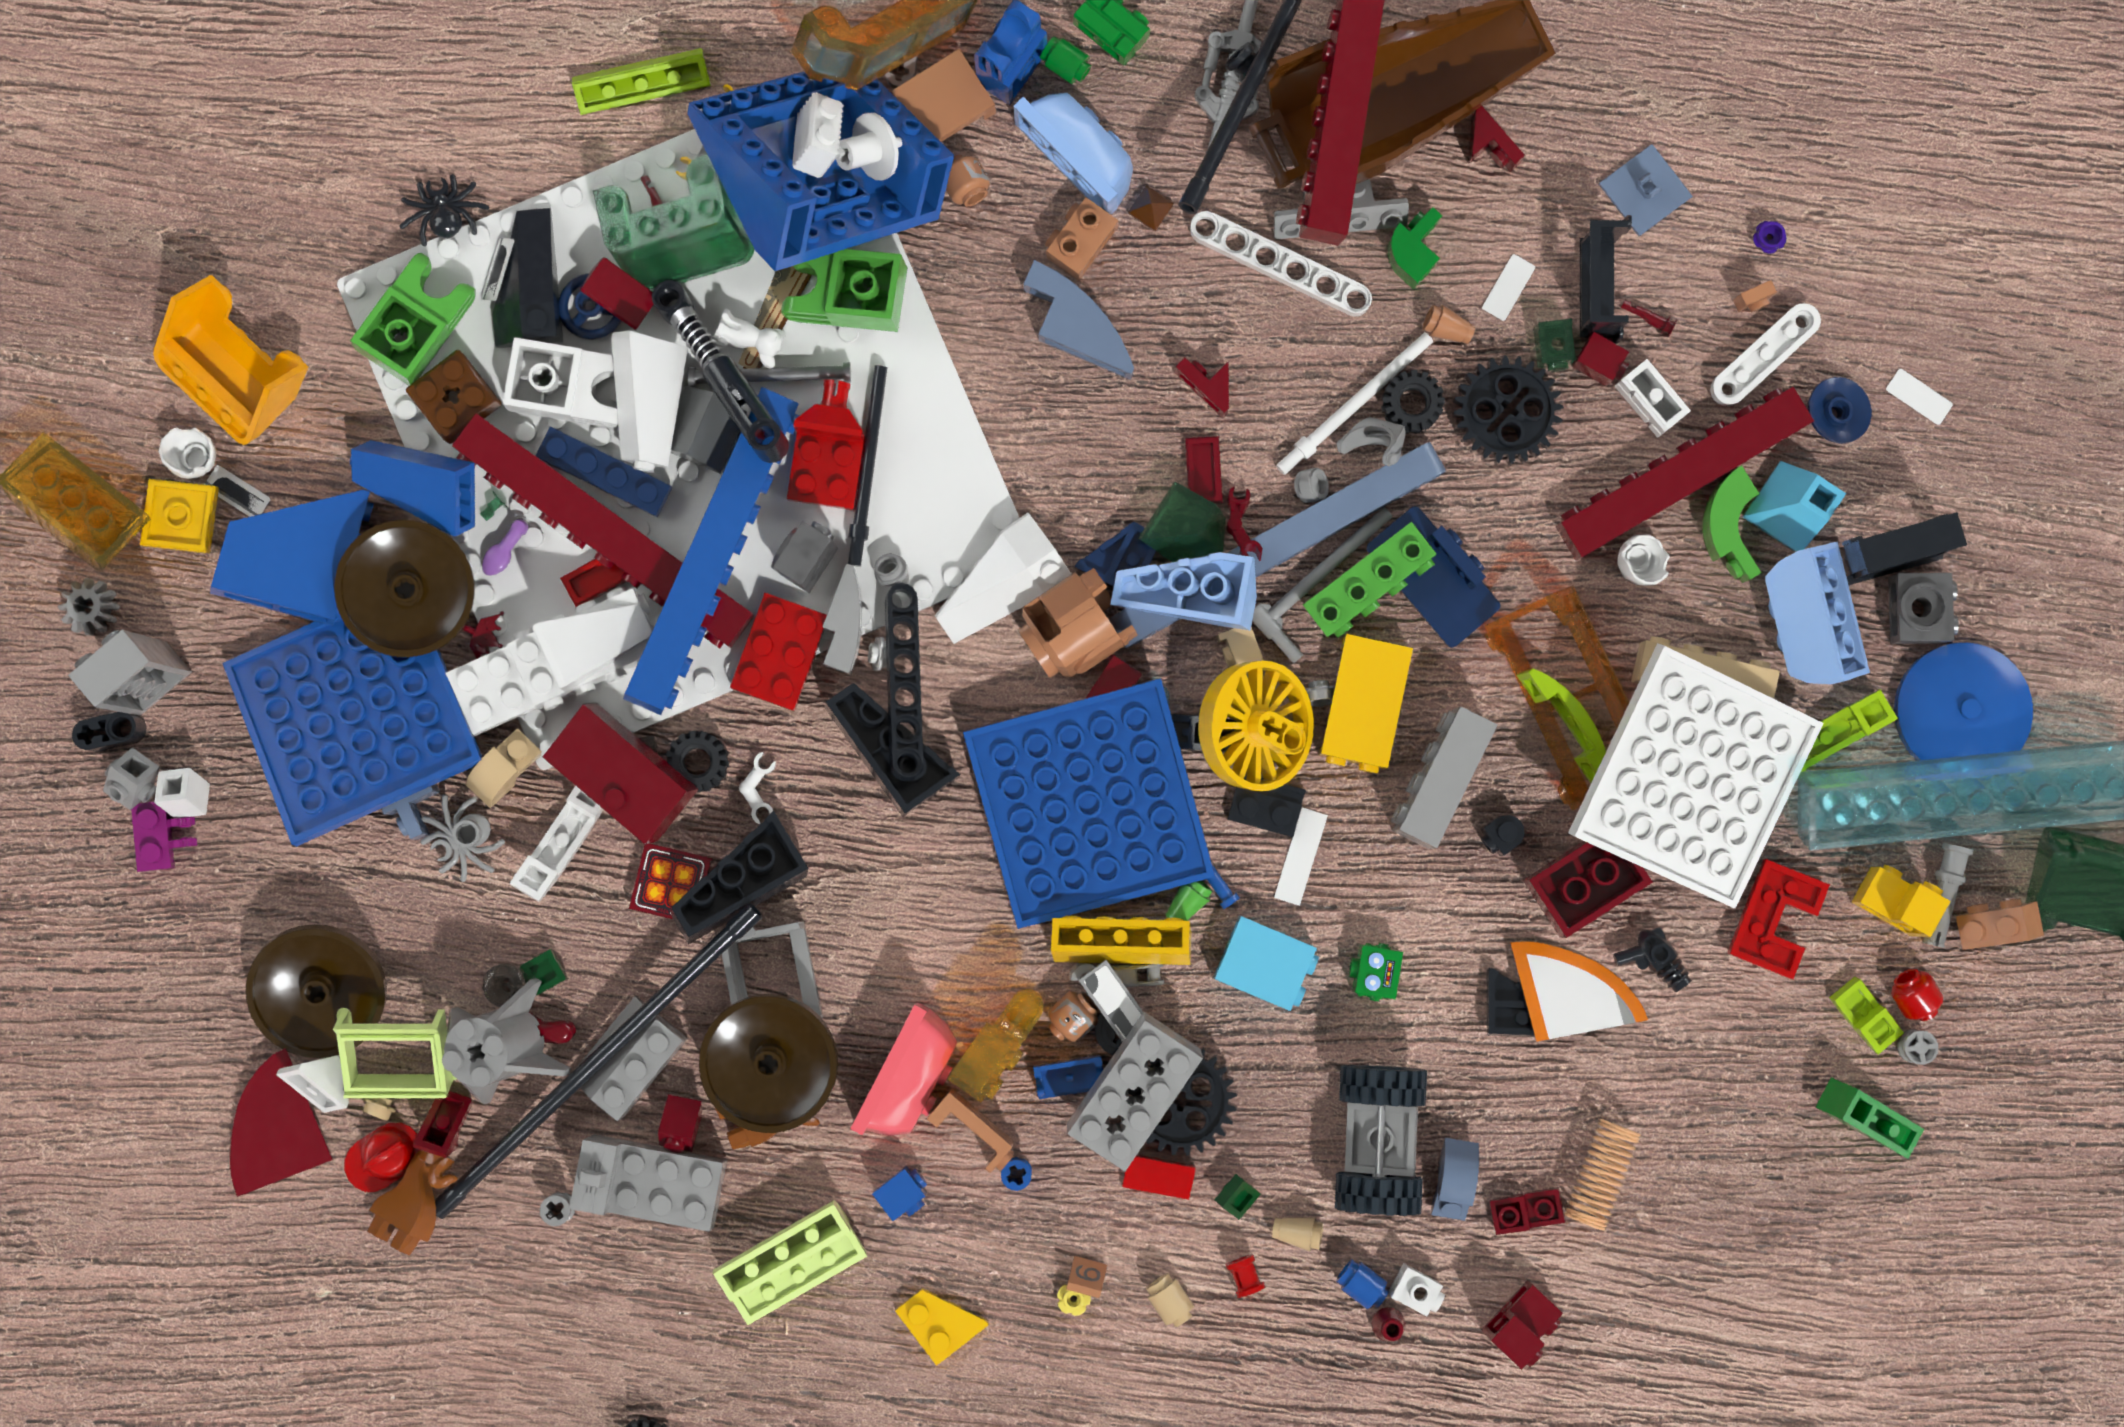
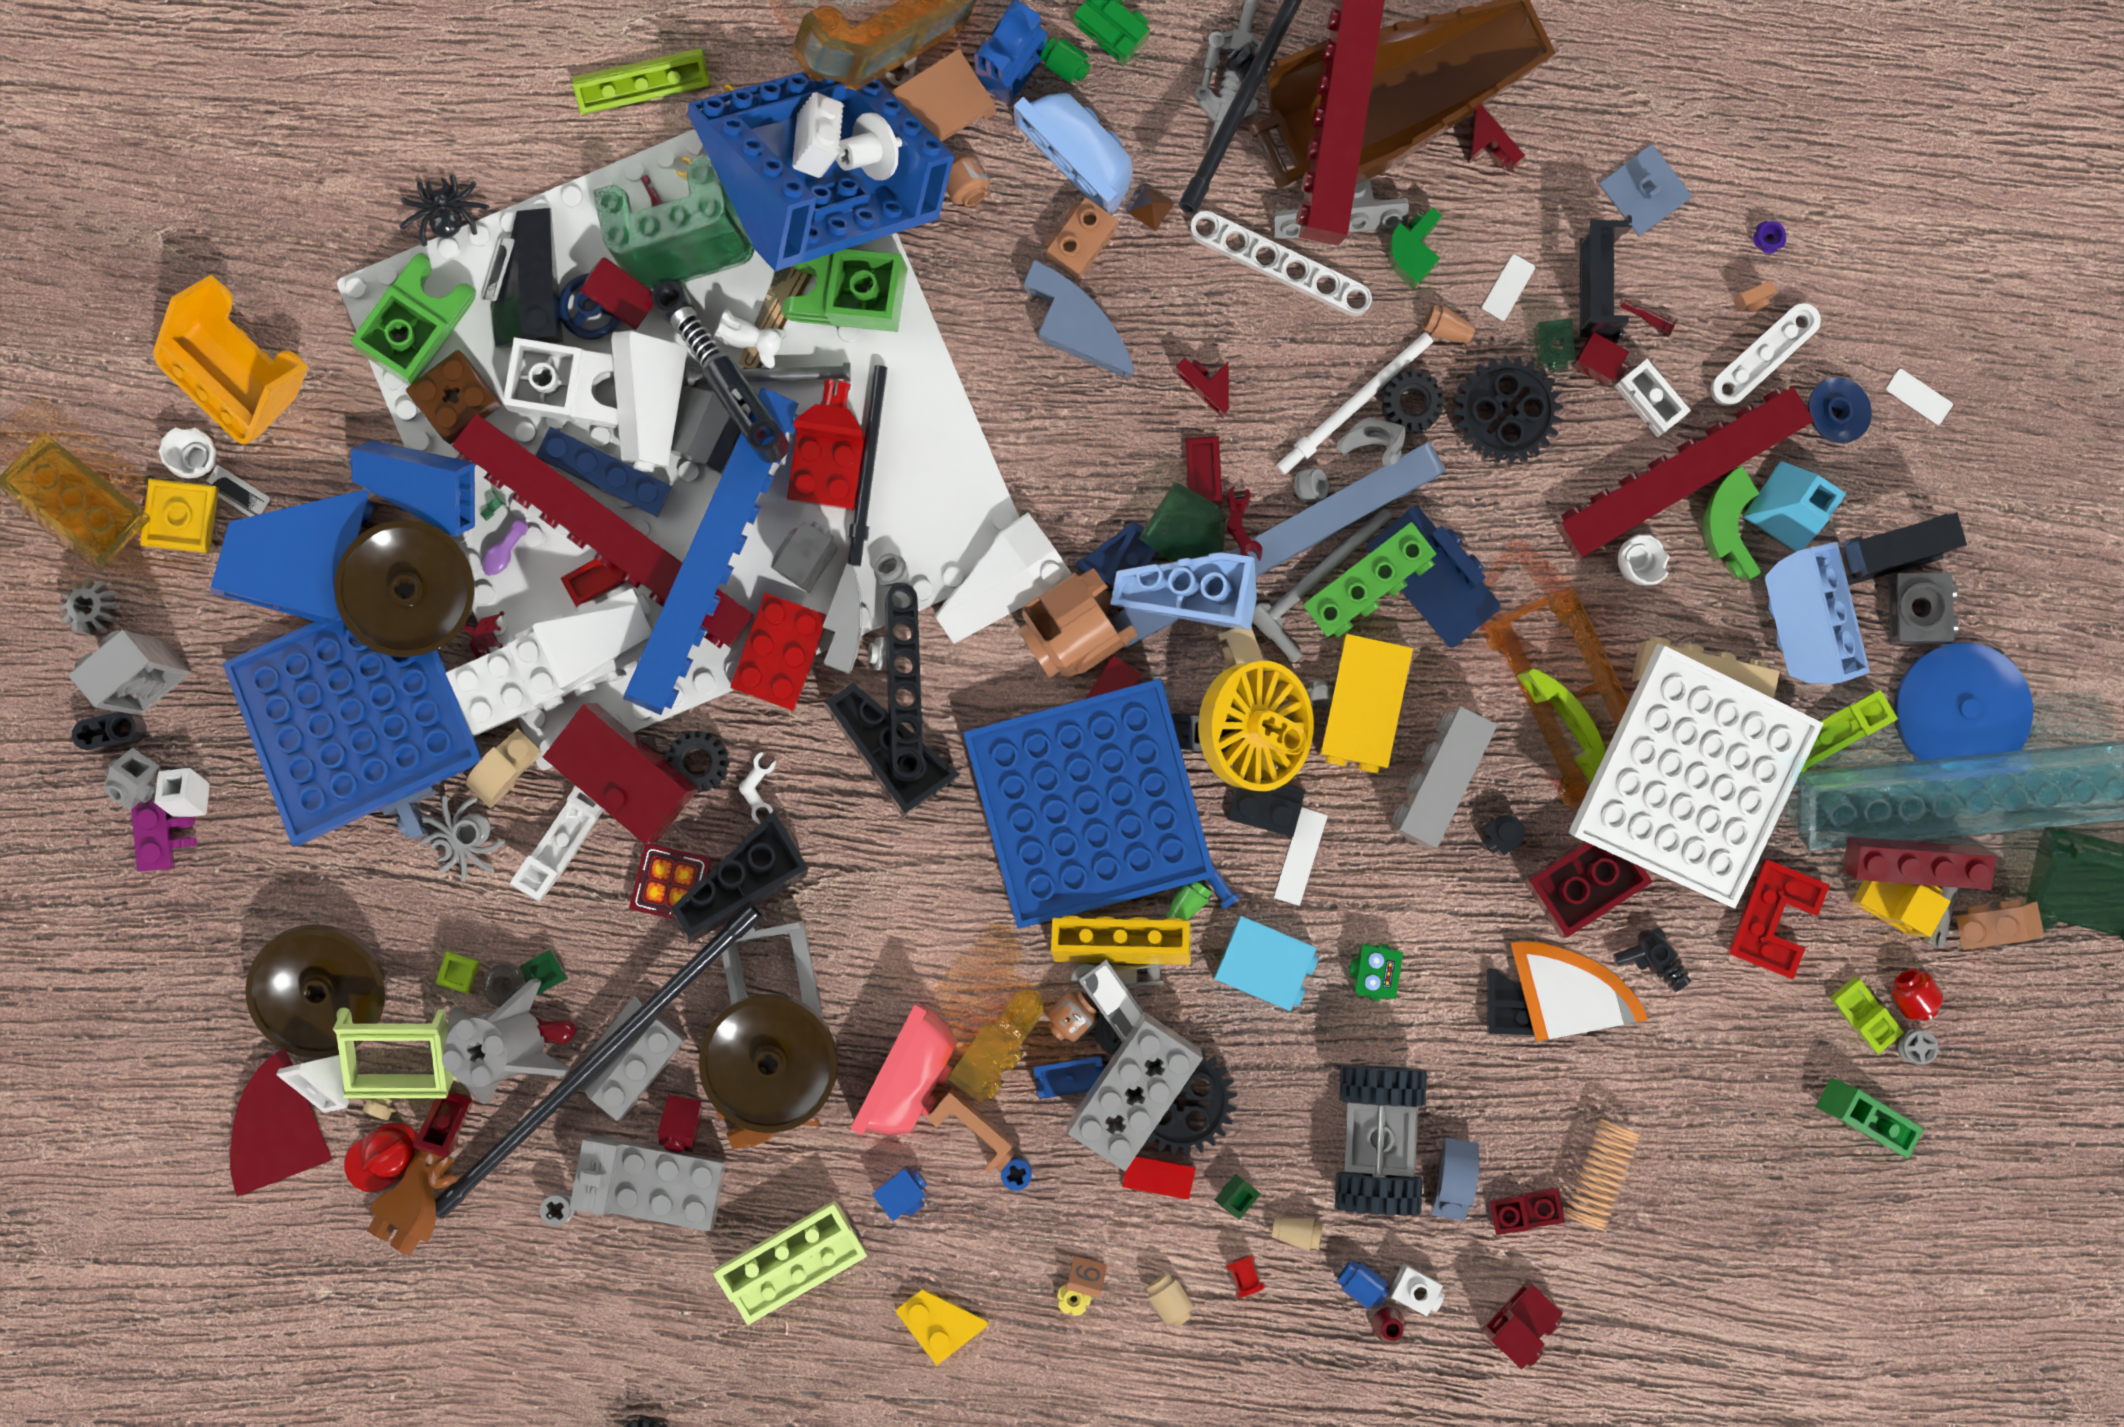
(457, 972): none -> lime tile
(1919, 863): none -> dark red brick

